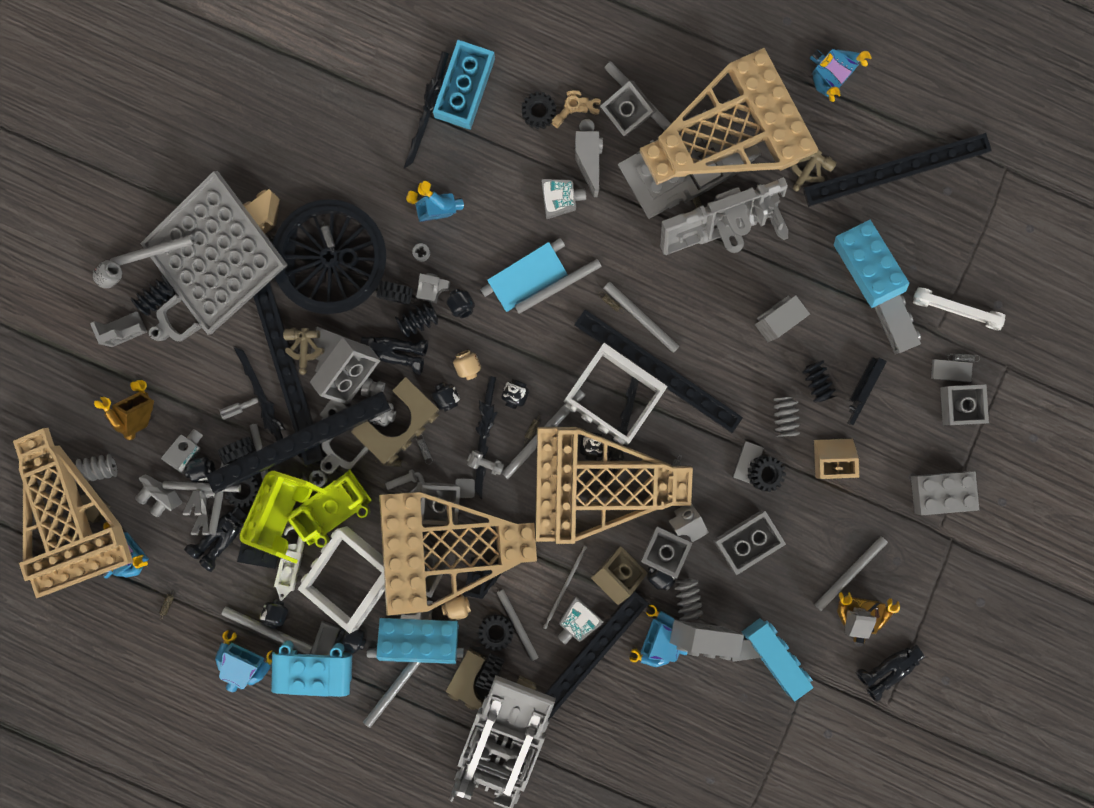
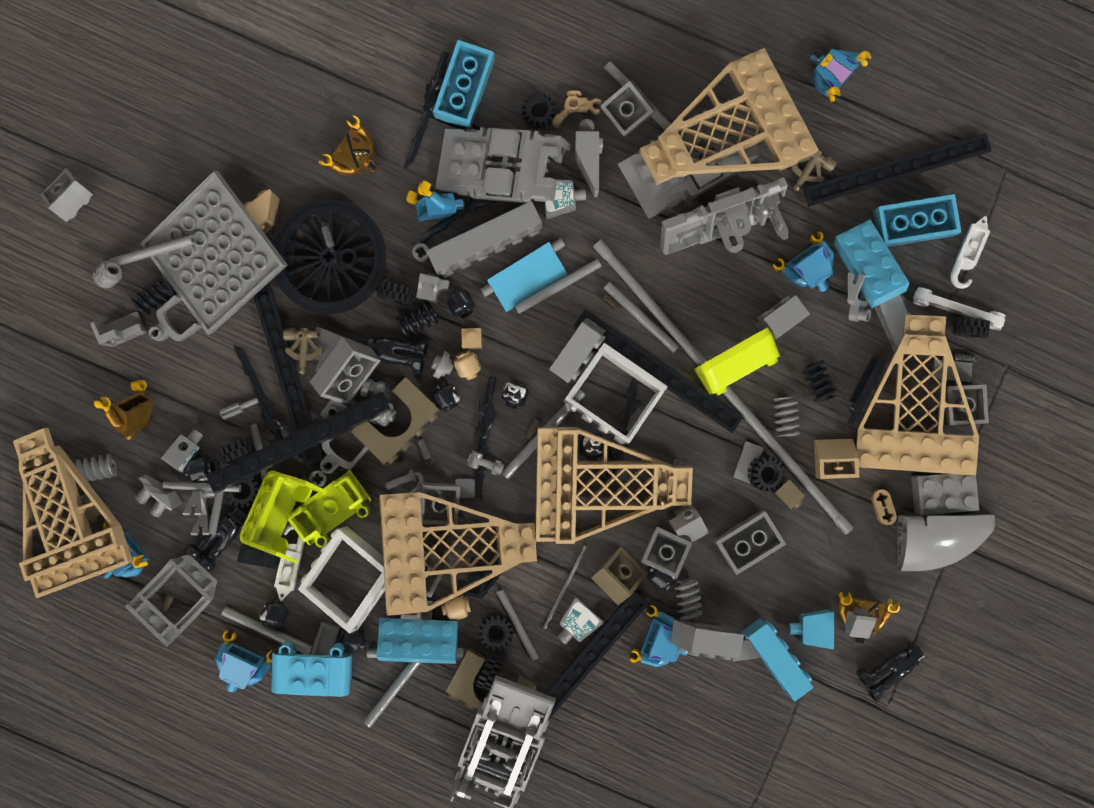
(66, 195): none -> light grey slope
(153, 618): none -> light grey wedge
(354, 152): none -> pearl gold torso
(441, 226): none -> black sword
(442, 365): none -> light grey plate
(467, 162): none -> light grey piece
(472, 338): none -> tan brick
(485, 239): none -> light grey brick
(578, 350): none -> light grey brick
(738, 362): none -> neon yellow windscreen
(789, 494): none -> dark tan brick
(811, 266): none -> dark azure torso
(815, 629): none -> medium azure torso
(842, 523): none -> light grey piece
(851, 573): light grey piece -> none
(856, 310): none -> light grey piece
(879, 508): none -> tan beam
(917, 220): none -> medium azure brick
(919, 449): none -> tan wing
(939, 539): none -> light grey panel
(970, 251): none -> white plate
(971, 327): none -> black tyre

